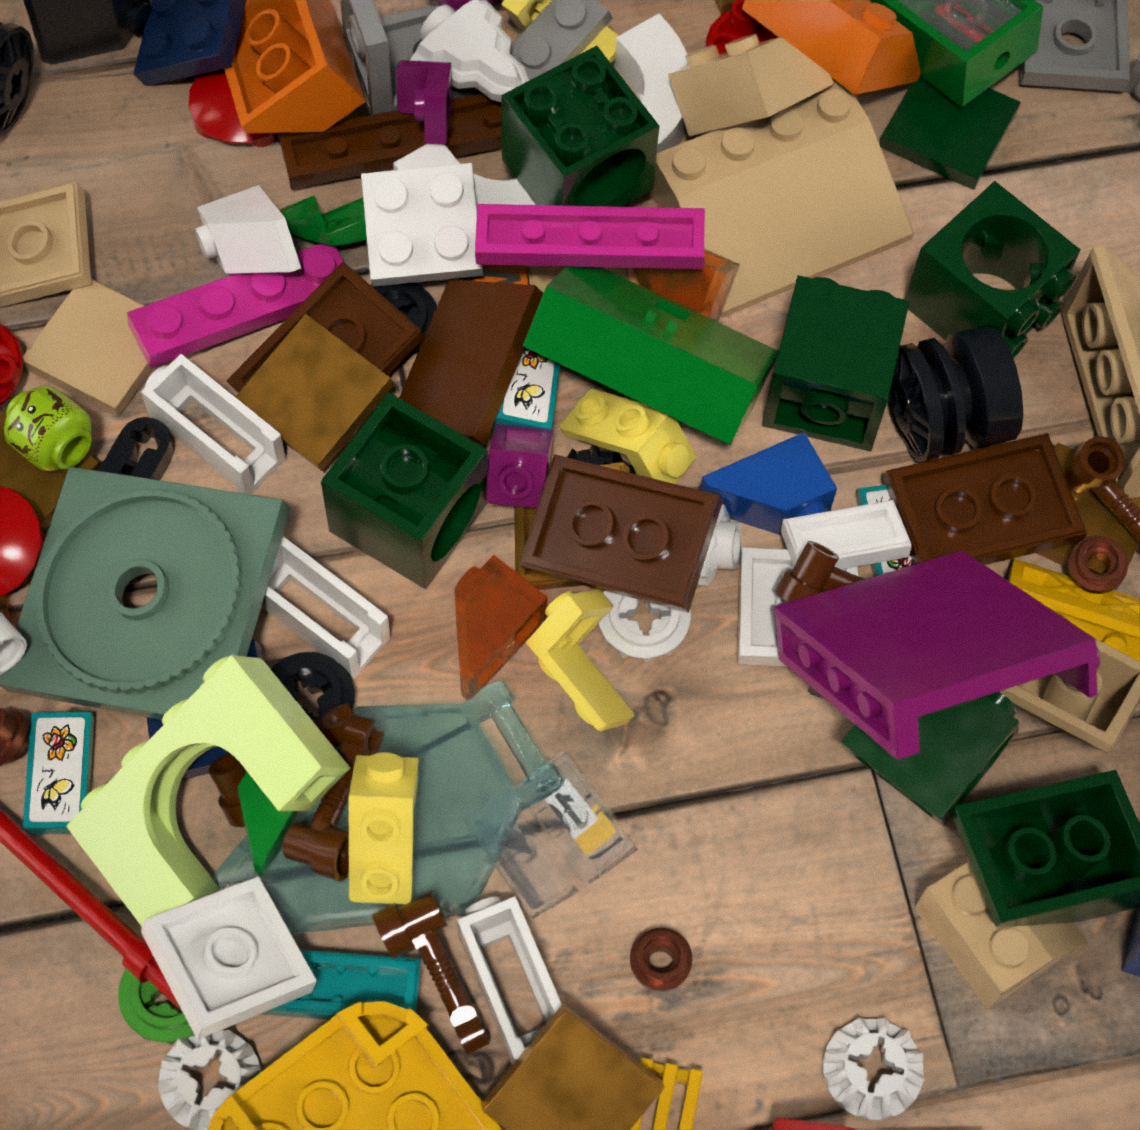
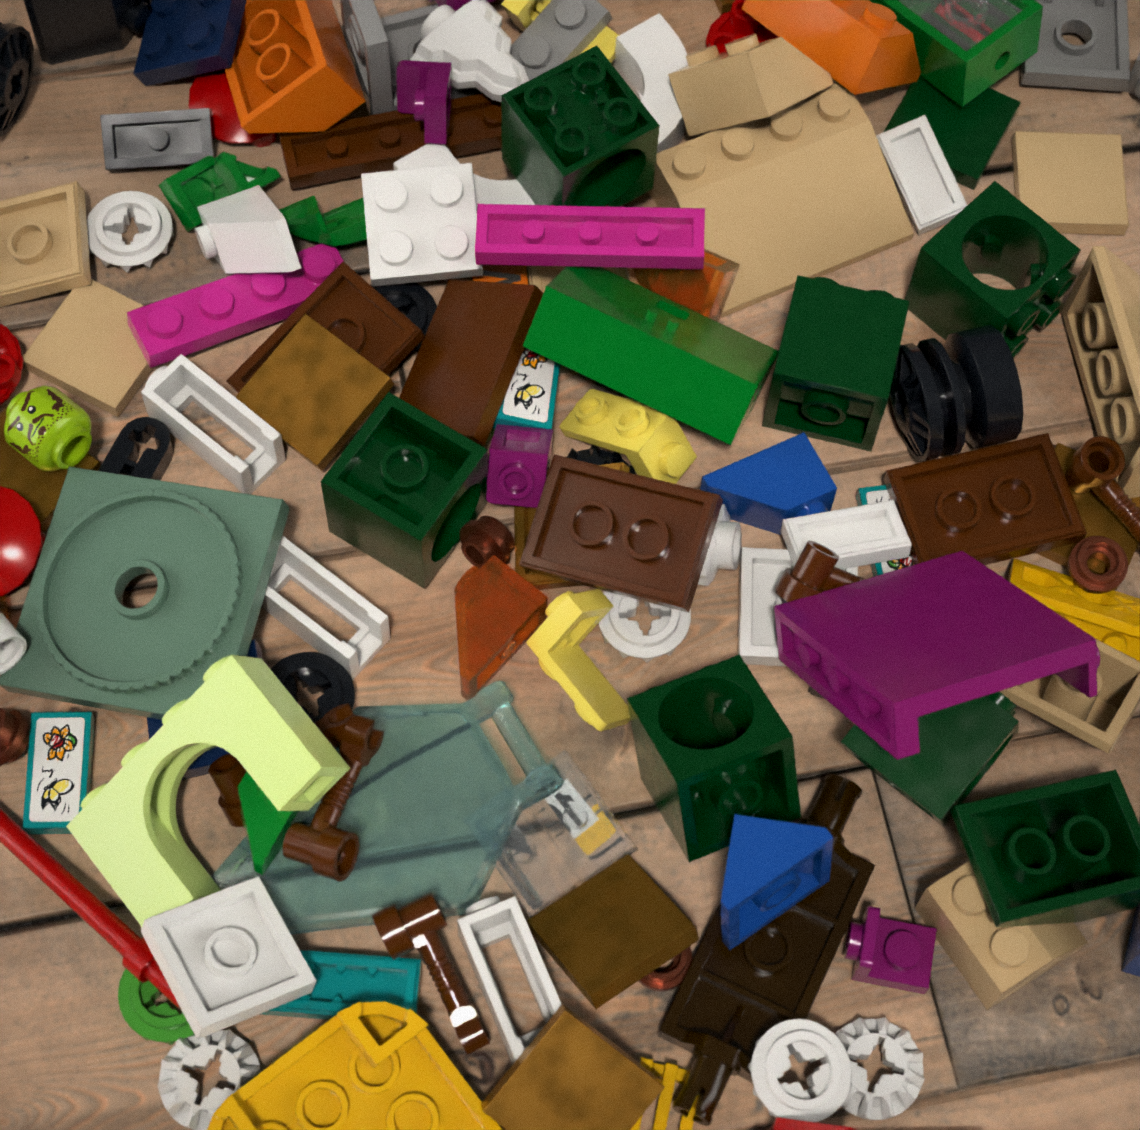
(111, 218): none -> white gear
(157, 138): none -> plate
(209, 181): none -> green slope
(382, 828): light yellow bracket -> none
(484, 539): none -> copper plate
(612, 930): none -> pearl gold tile
(712, 752): none -> dark green brick
(769, 872): none -> blue slope
(770, 976): none -> dark brown plate
(810, 1043): none -> white gear
(890, 952): none -> magenta bracket
(921, 174): none -> white tile
(1072, 180): none -> tan tile

